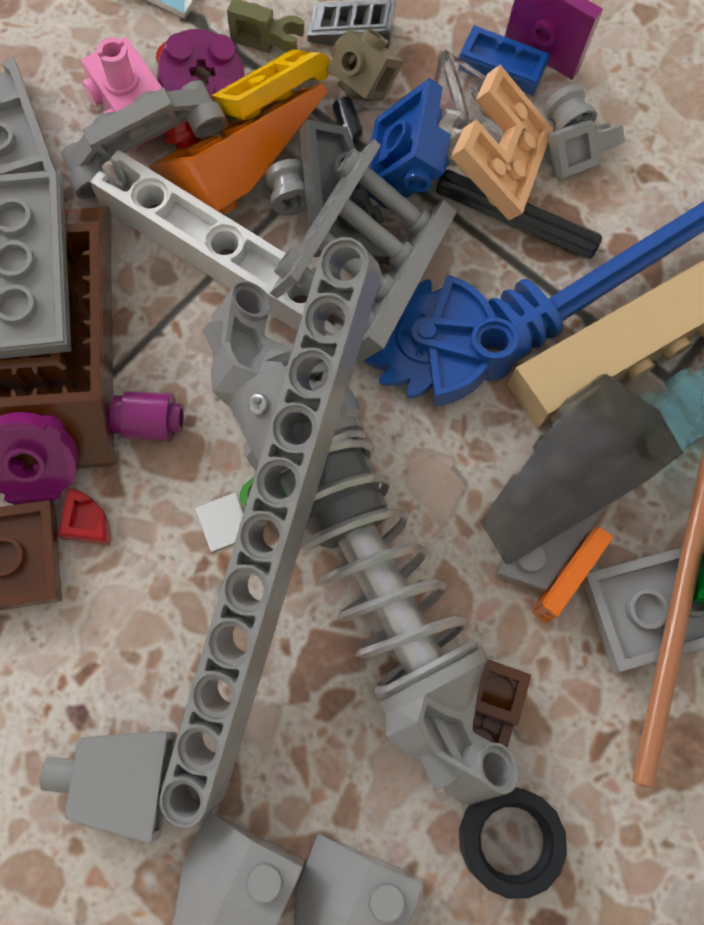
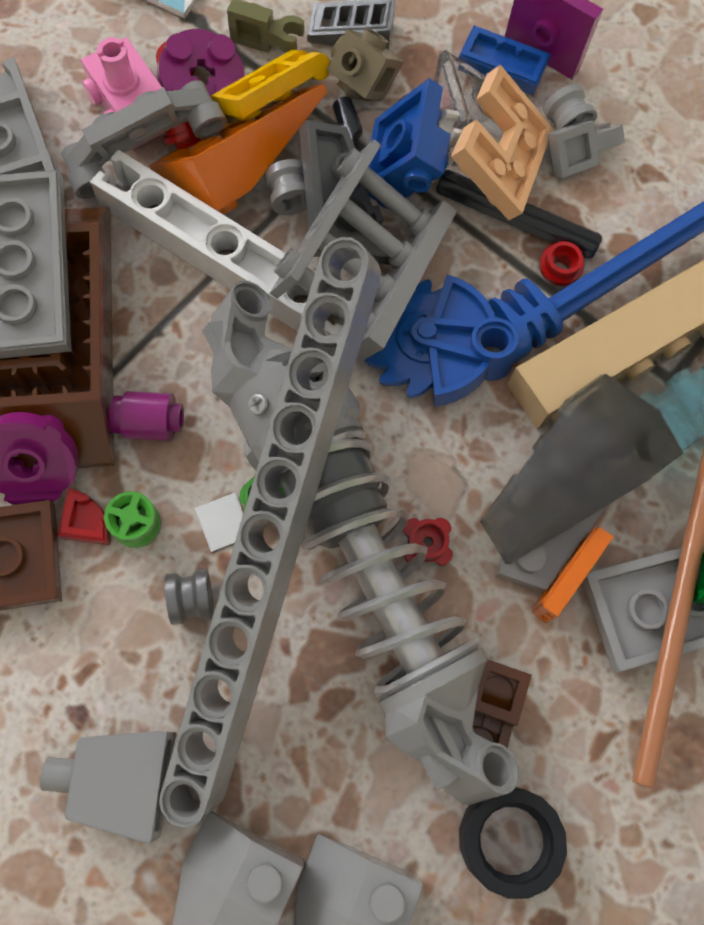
(125, 512): none -> bright green wheel
(189, 596): none -> flat silver wheel
(437, 531): none -> red plate
(564, 253): none -> red plate

